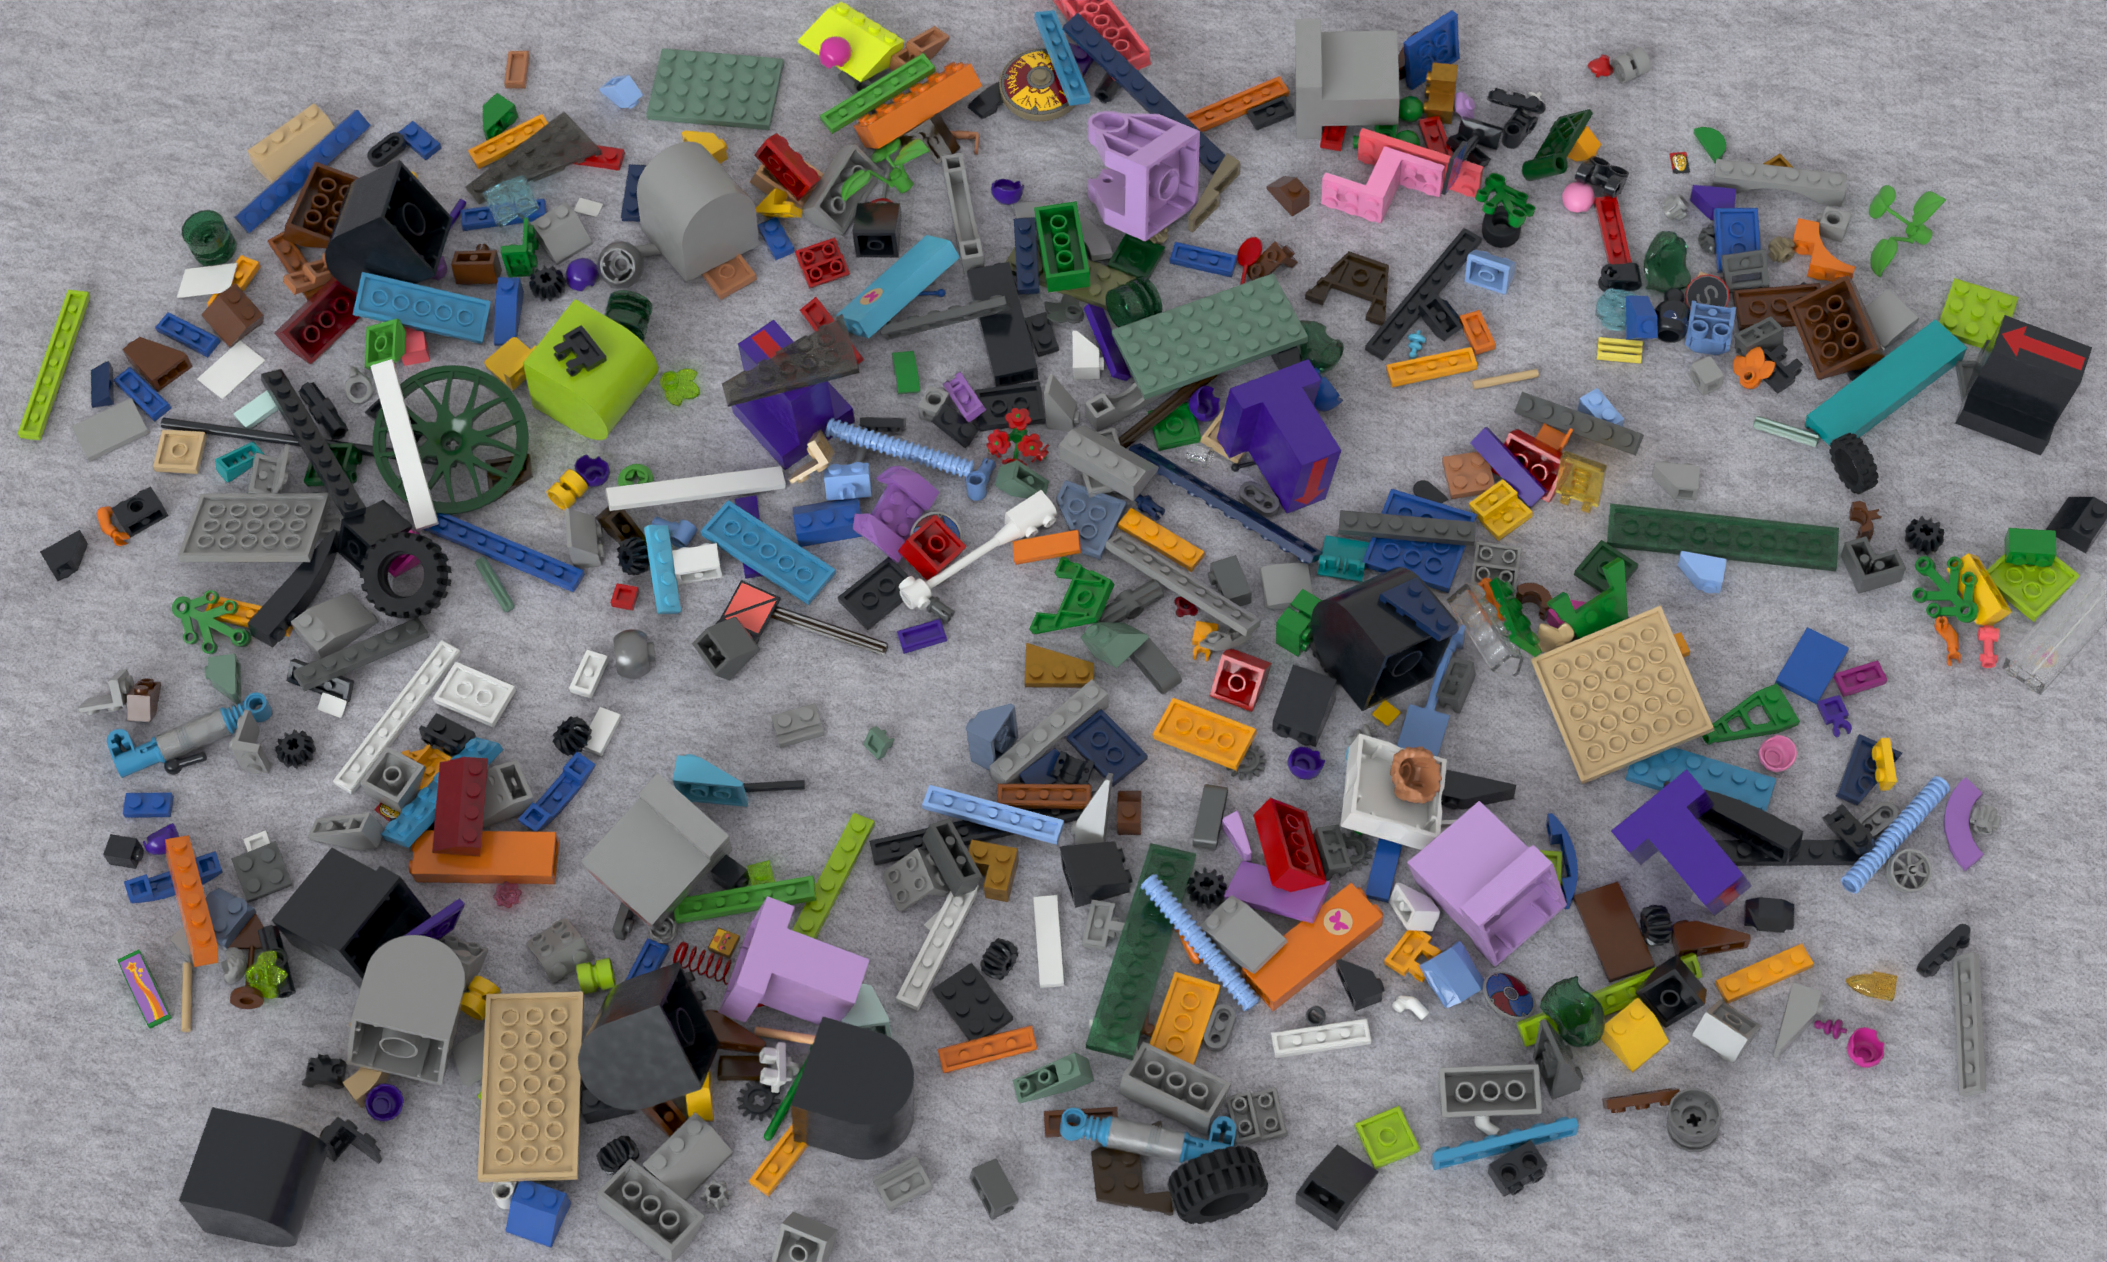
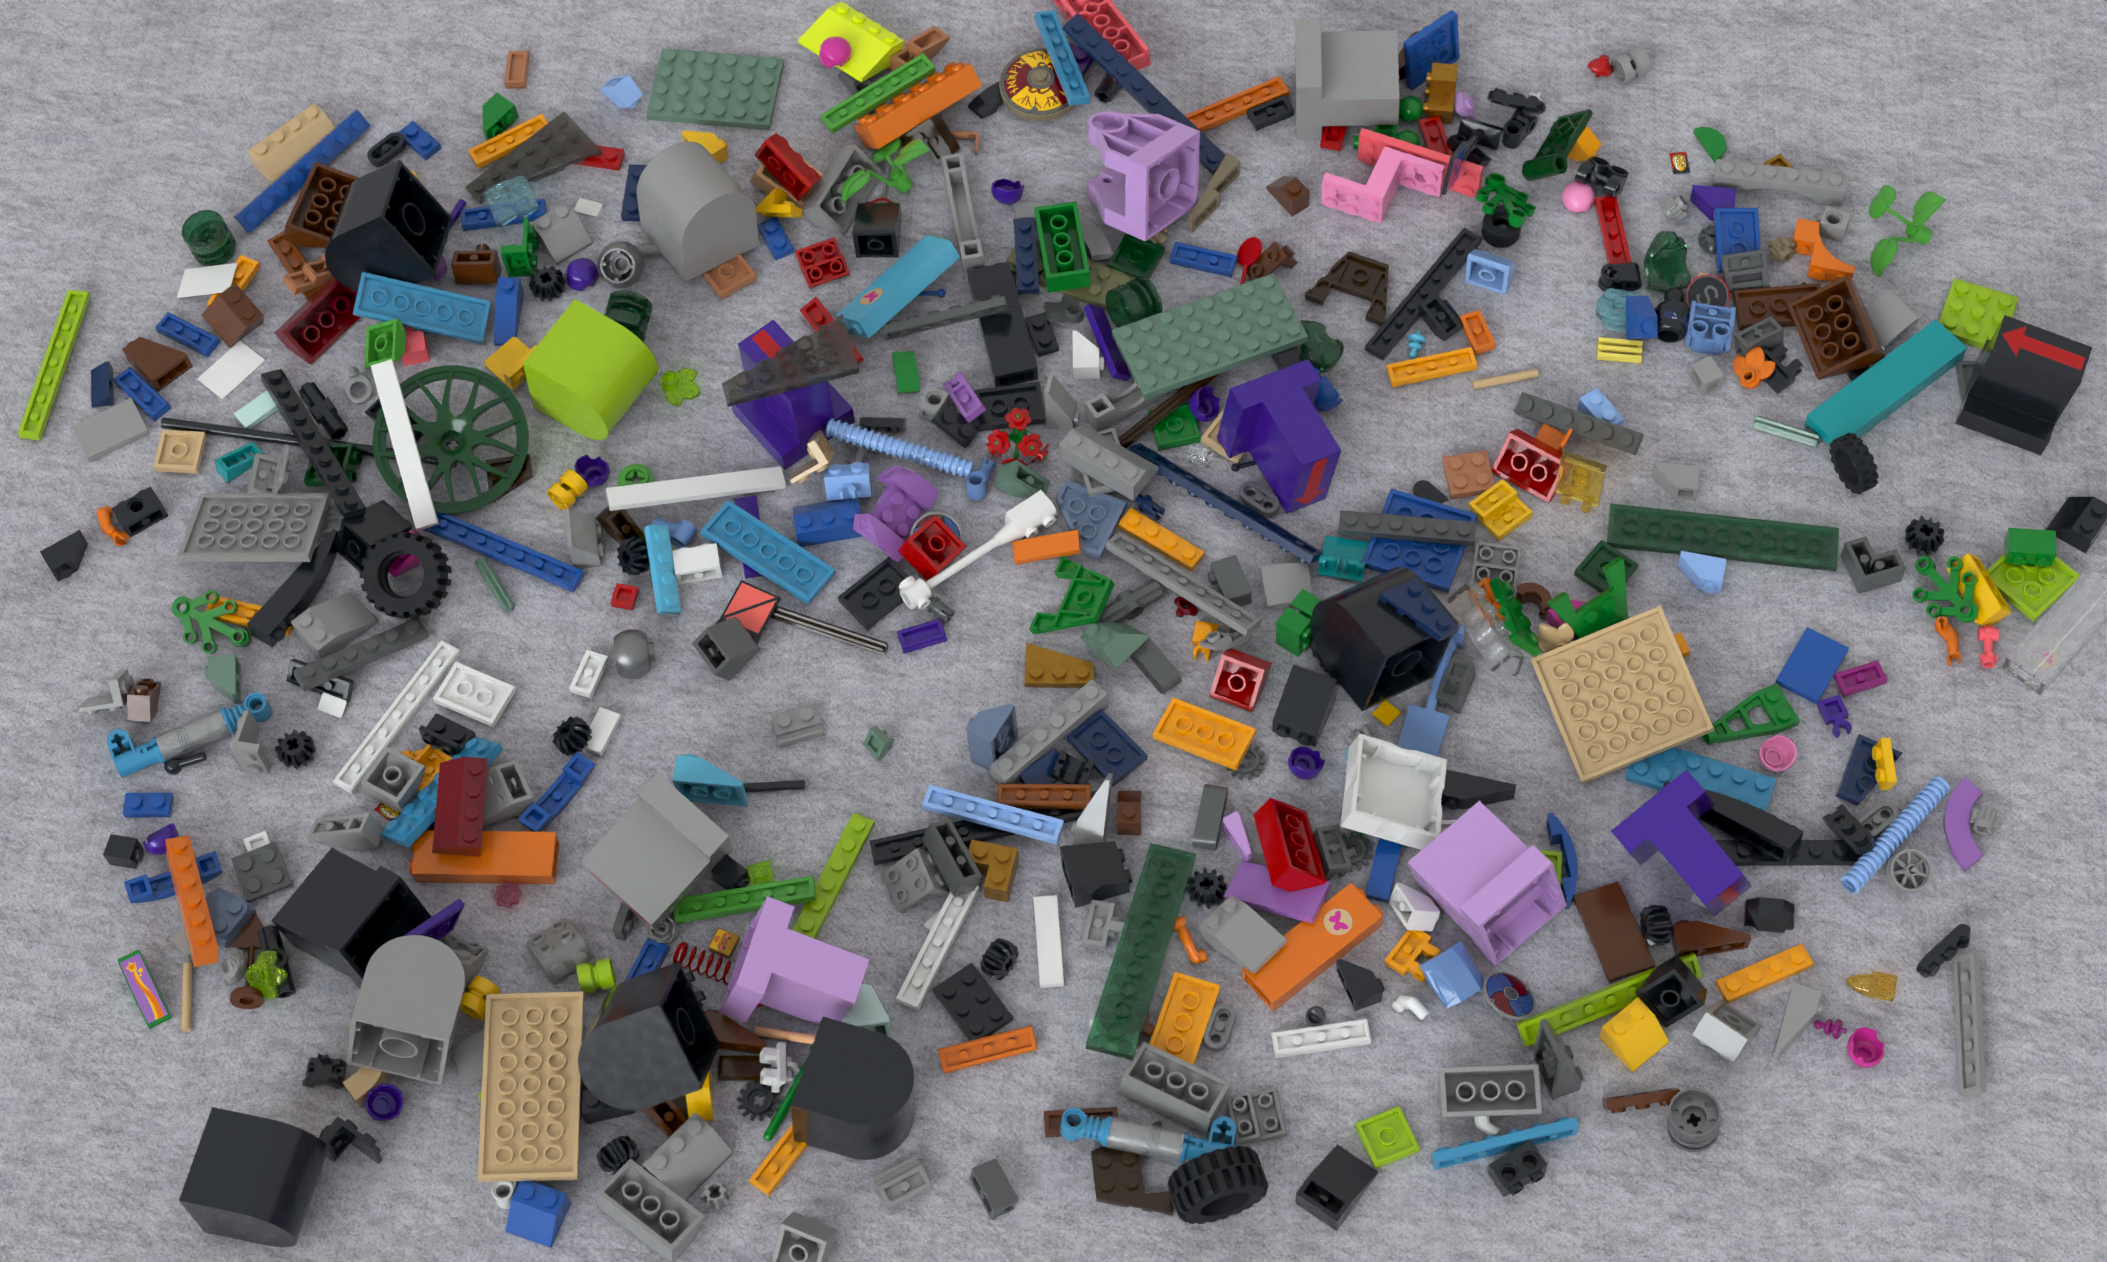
(583, 347): black plate -> none
(1054, 1078): sand green slope -> none
(1200, 942): light blue piece -> none
(1415, 775): nougat hair -> none
(1508, 467): dark purple tile -> none
(1575, 1012): clear green piece -> none
(1860, 514): reddish brown piece -> none

